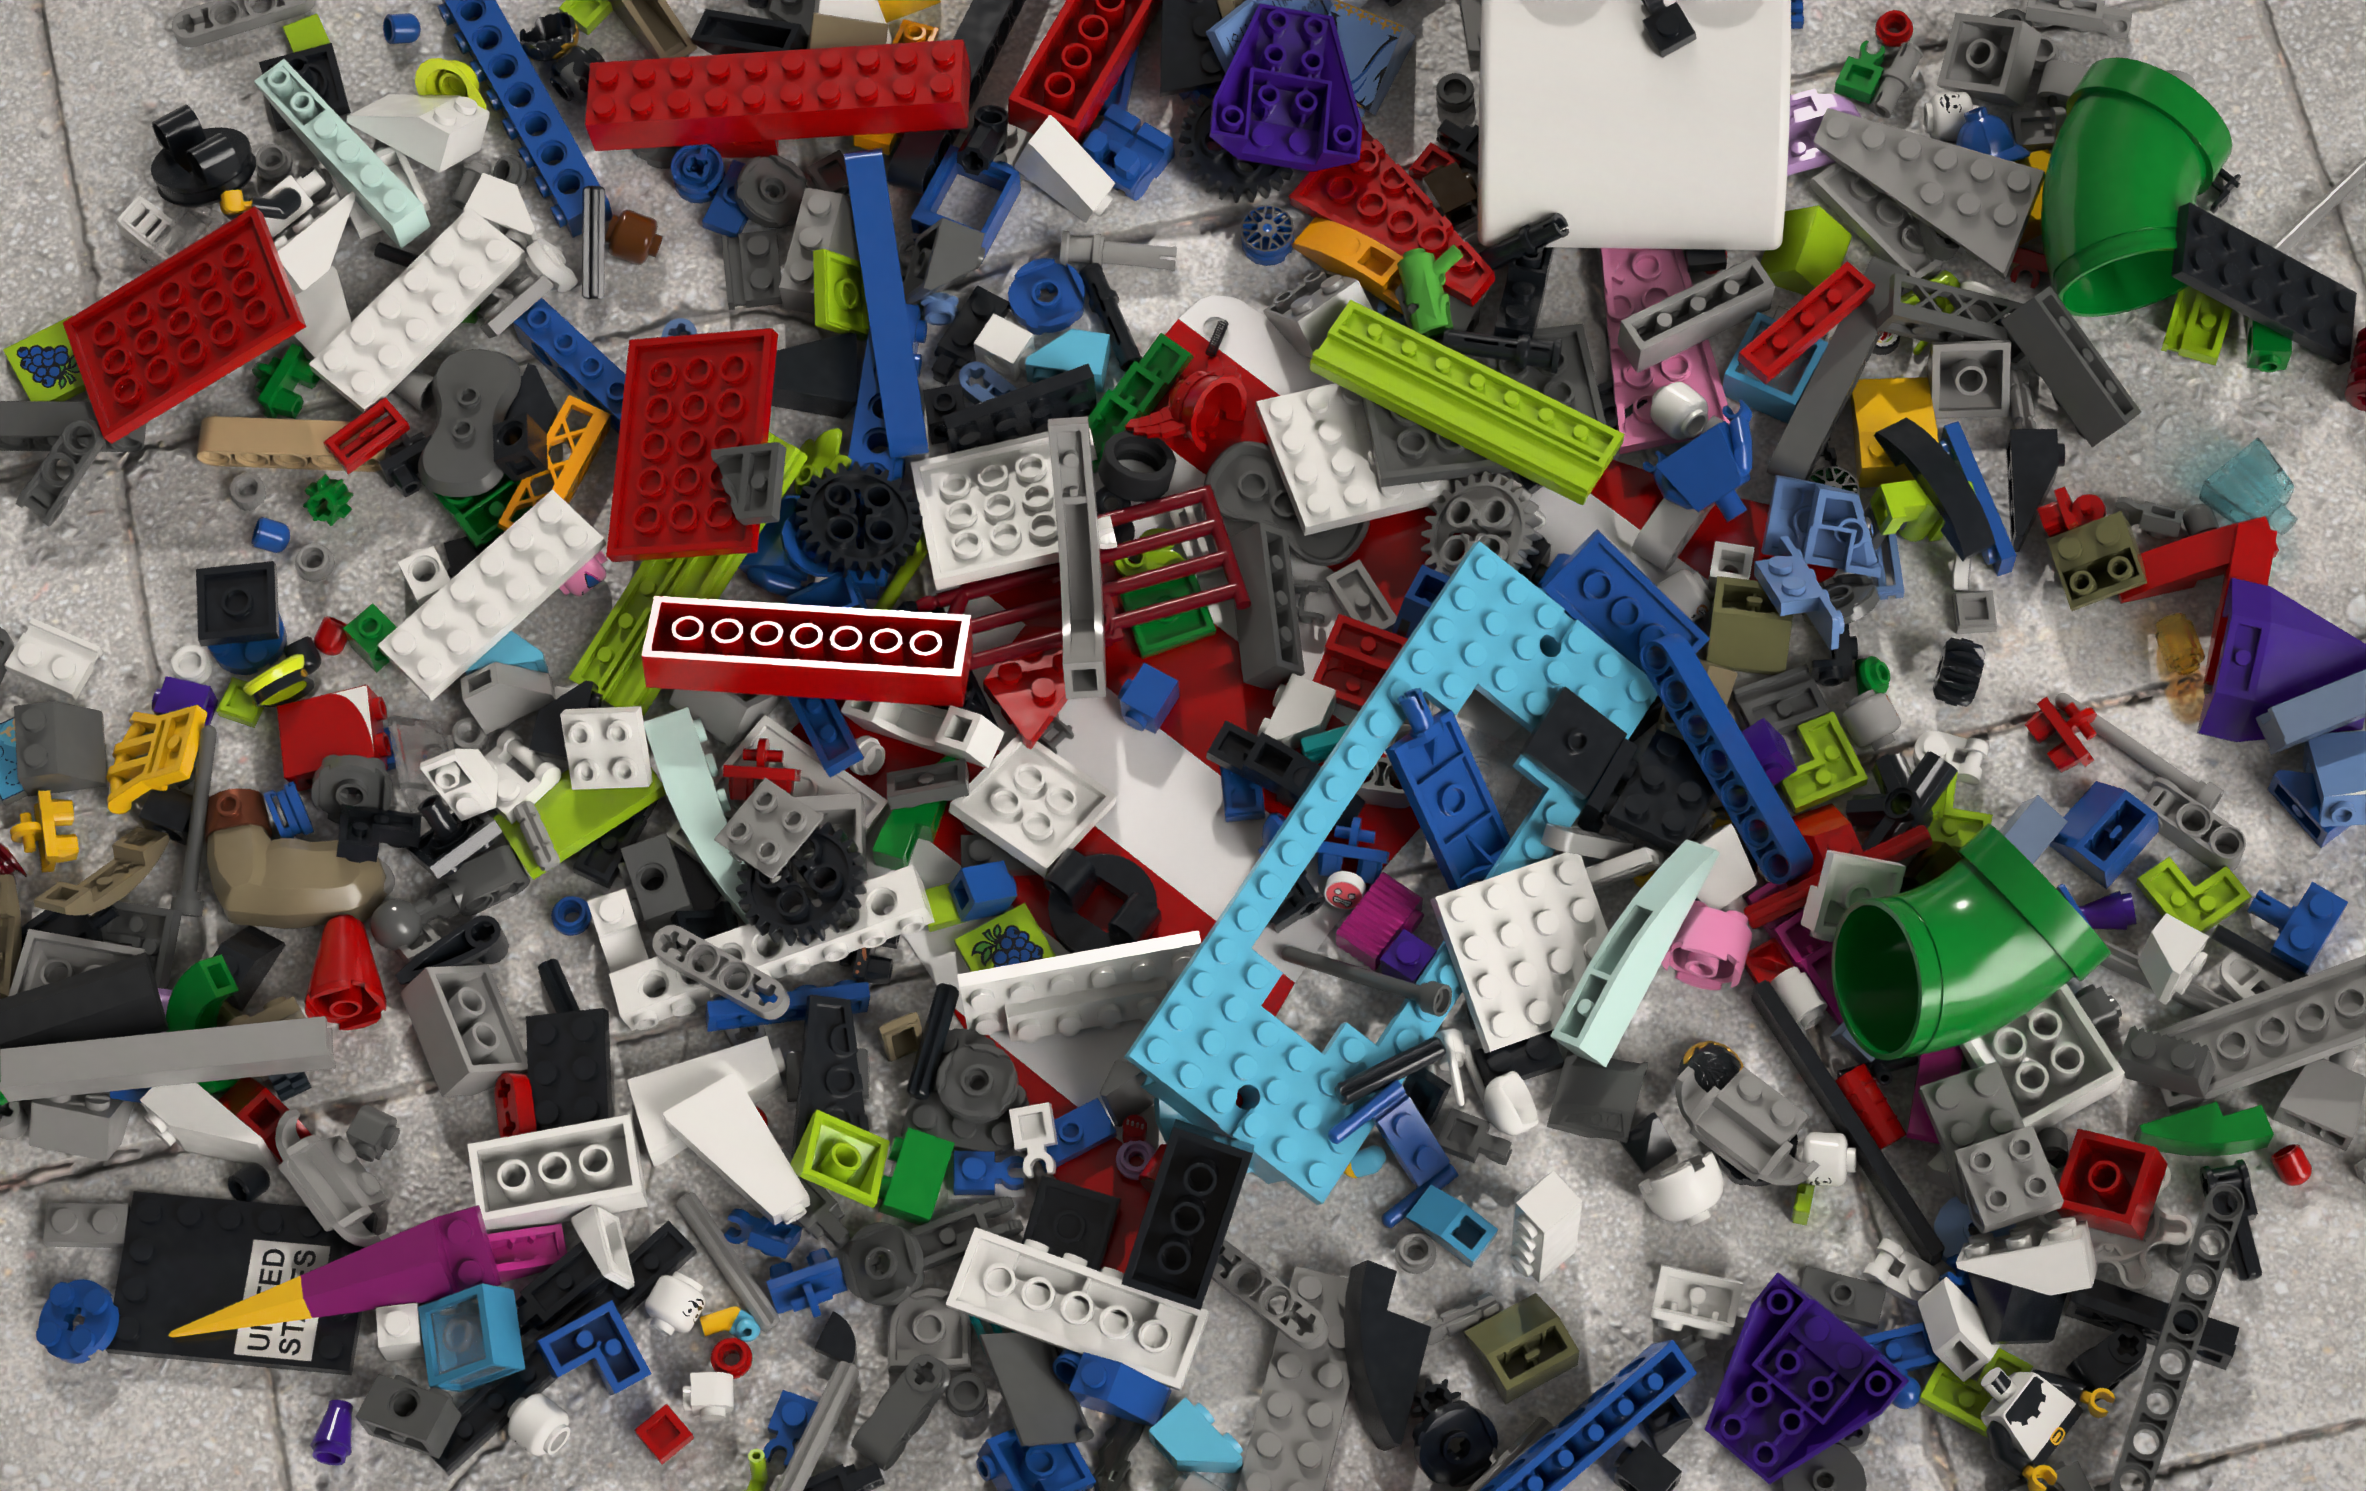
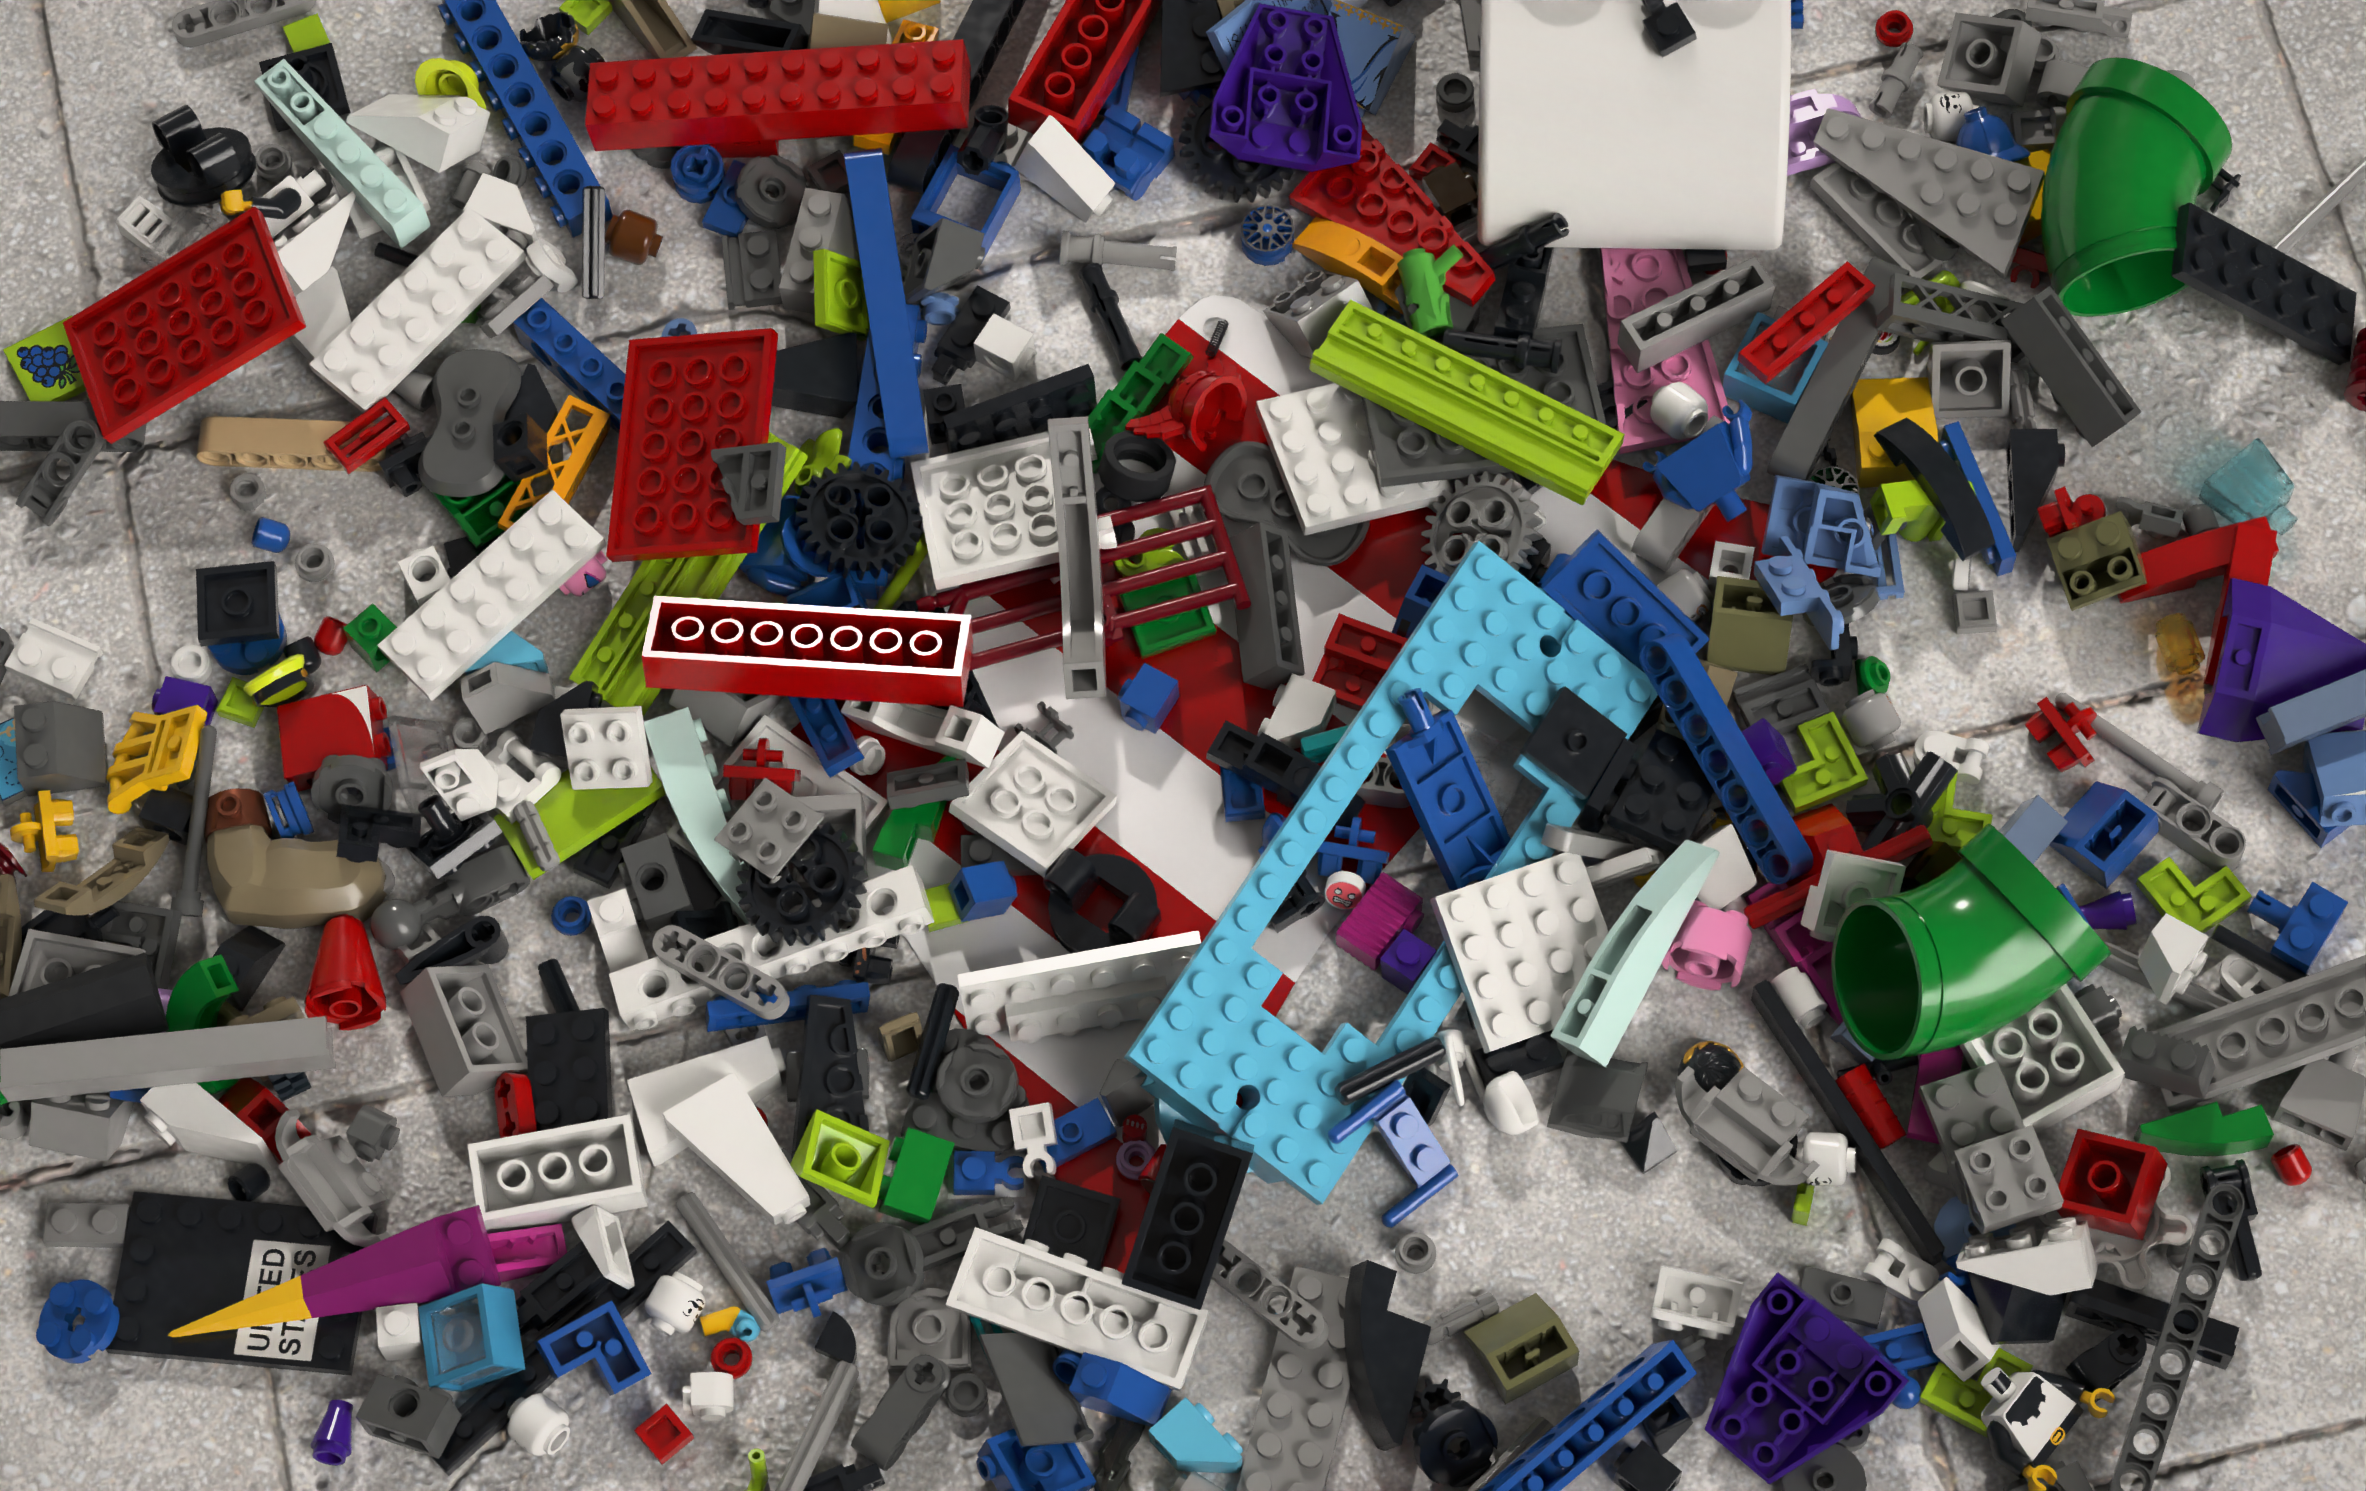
(279, 380): green hips -> none
(328, 500): green gear -> none
(401, 28): blue piece -> none
(762, 1234): blue plate -> none
(788, 1423): blue plate -> none
(992, 381): medium blue beam -> none
(1004, 941): tile -> none
(1029, 687): red wing -> none
(1042, 316): blue plate -> none
(1069, 352): medium azure slope -> none
(1303, 590): dark grey piece -> none
(1361, 597): light grey plate -> none
(1366, 1162): medium azure arm -> none
(1431, 996): dark grey piece -> none
(1452, 1225): dark azure slope -> none
(1467, 1137): dark grey plate -> none
(1544, 1226): white wedge -> none
(1685, 1190): white cylinder -> none
(1767, 961): red tile -> none
(1809, 251): lime slope -> none
(1861, 76): green plate -> none
(1959, 672): black gear -> none
(2054, 1140): dark grey piece -> none
(2197, 326): lime plate -> none
(2266, 348): green brick -> none

